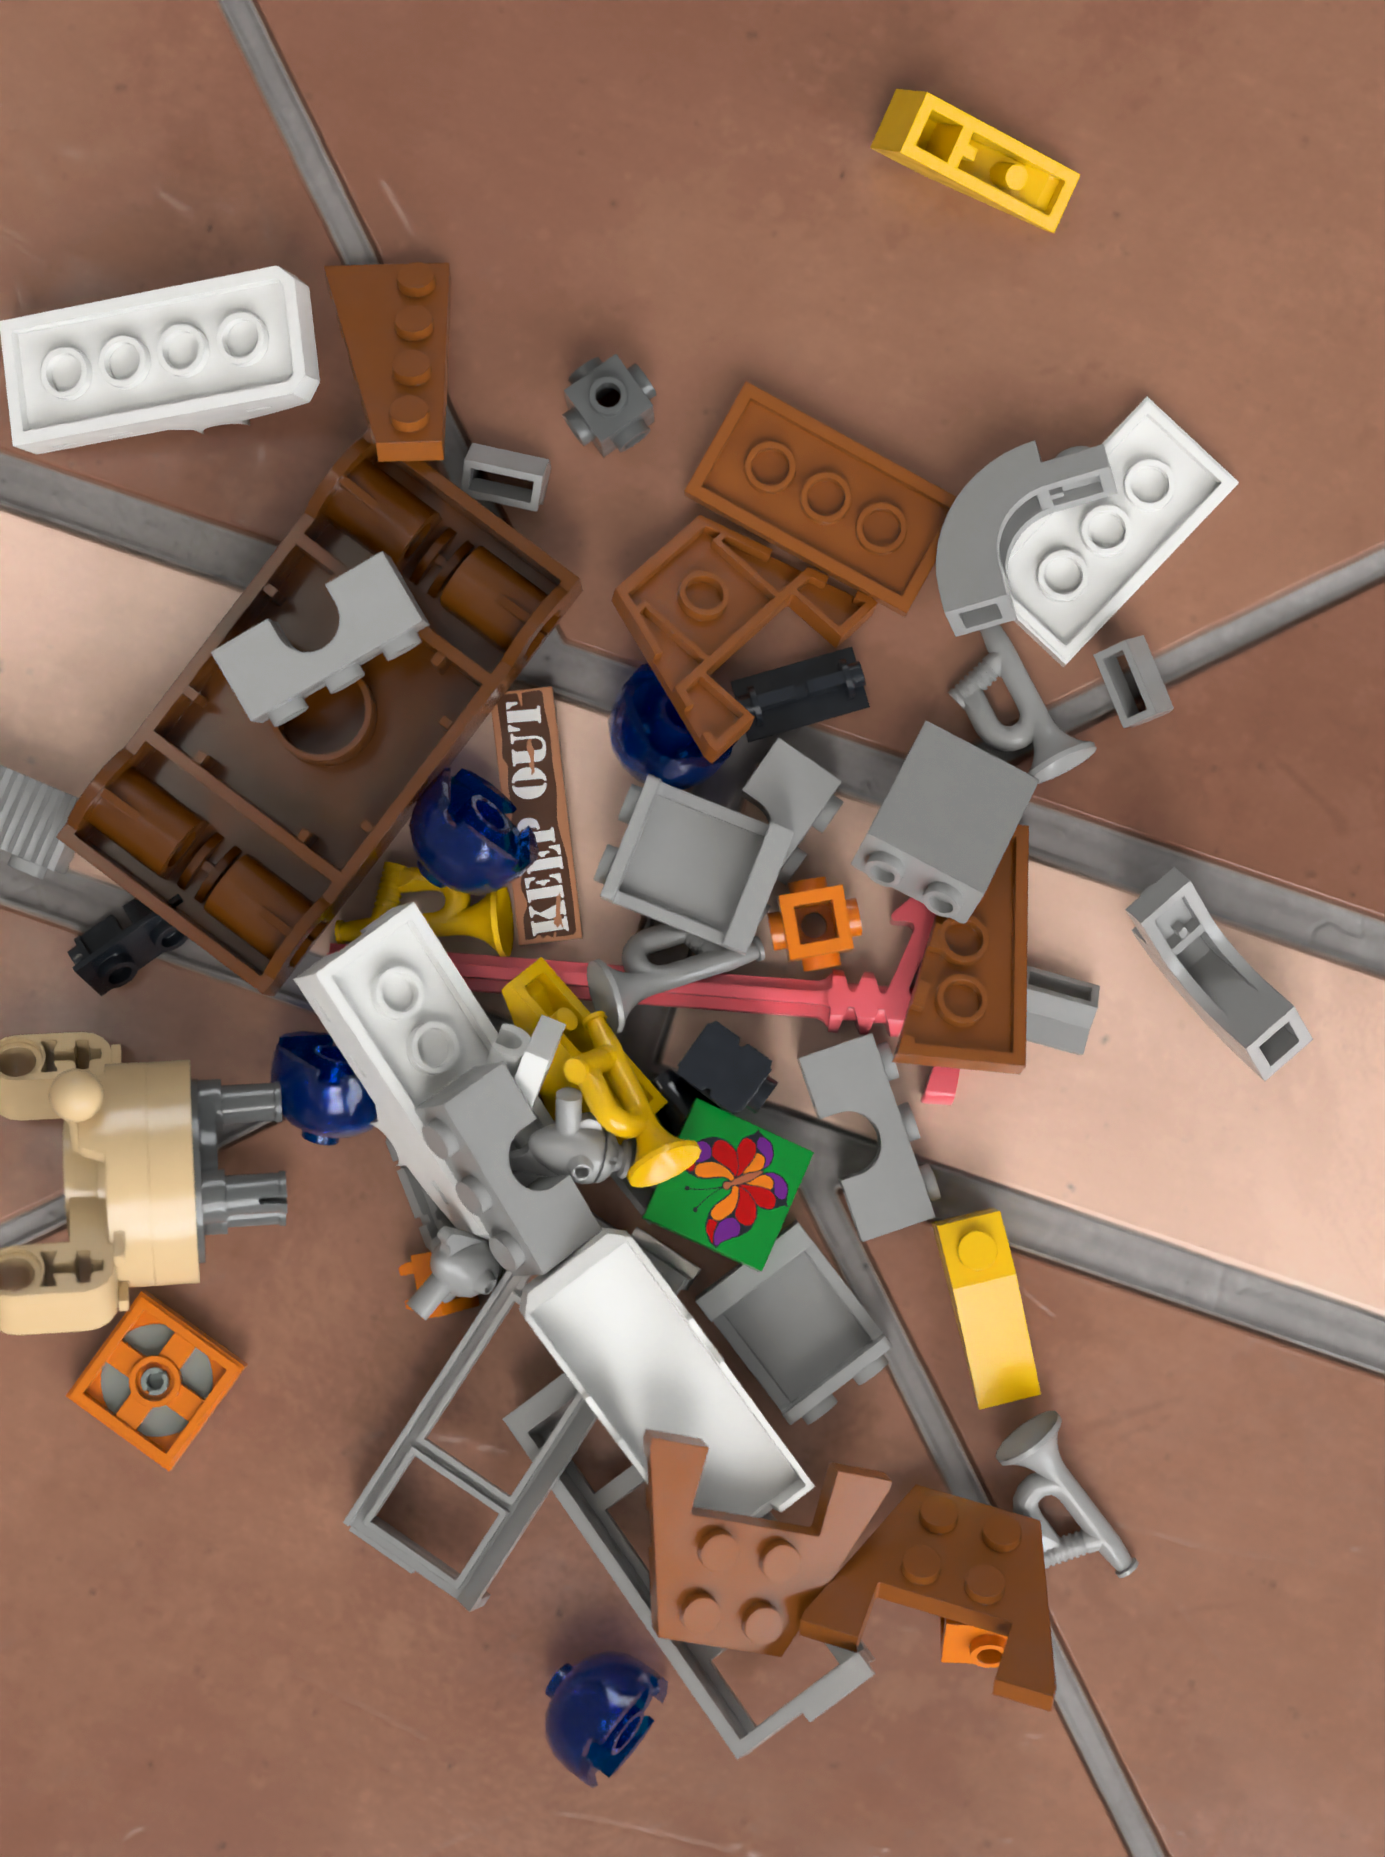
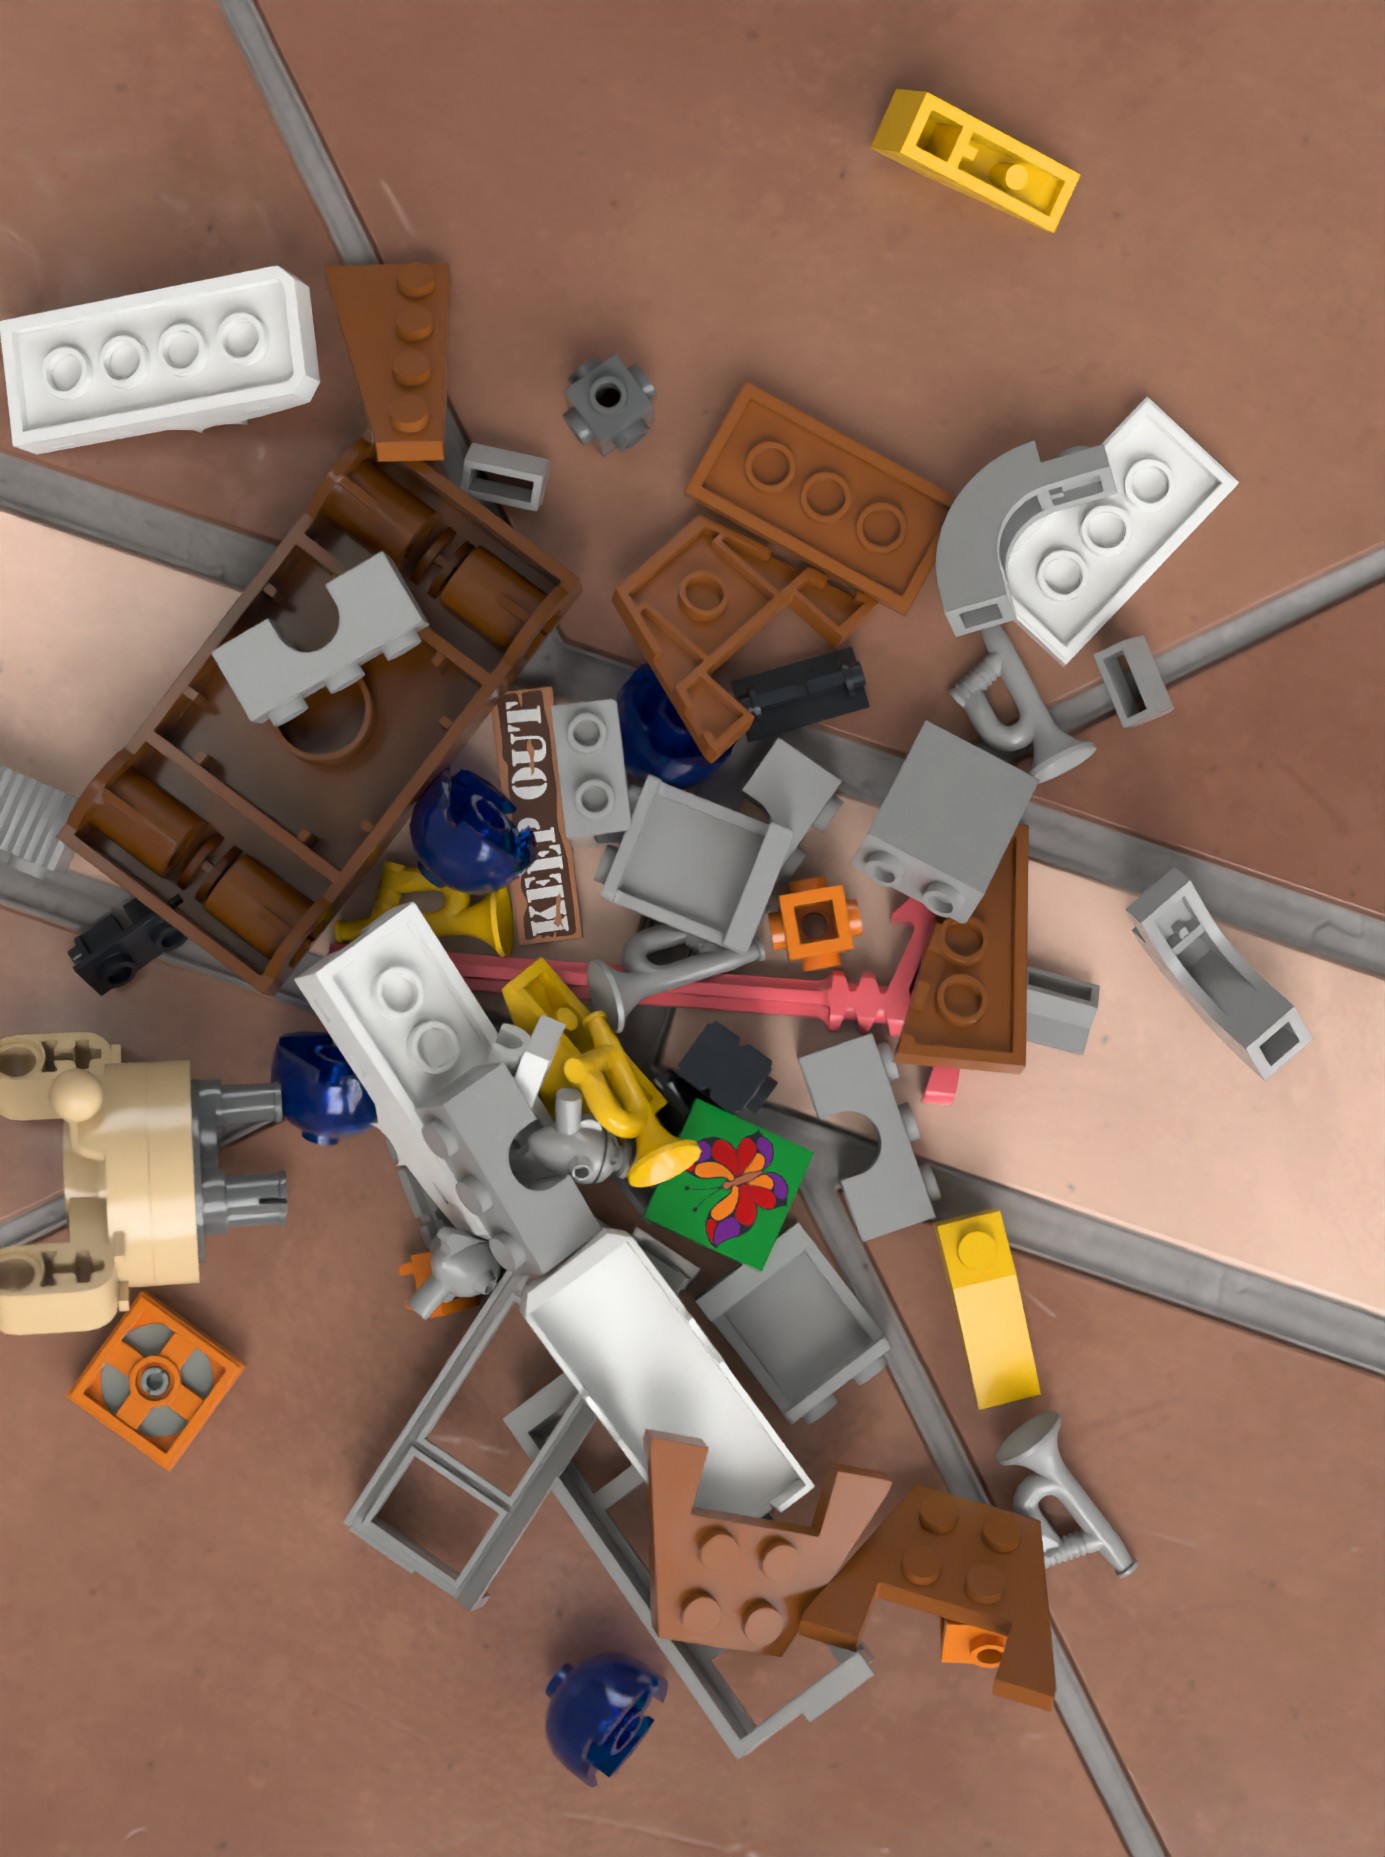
(591, 773): none -> light grey panel

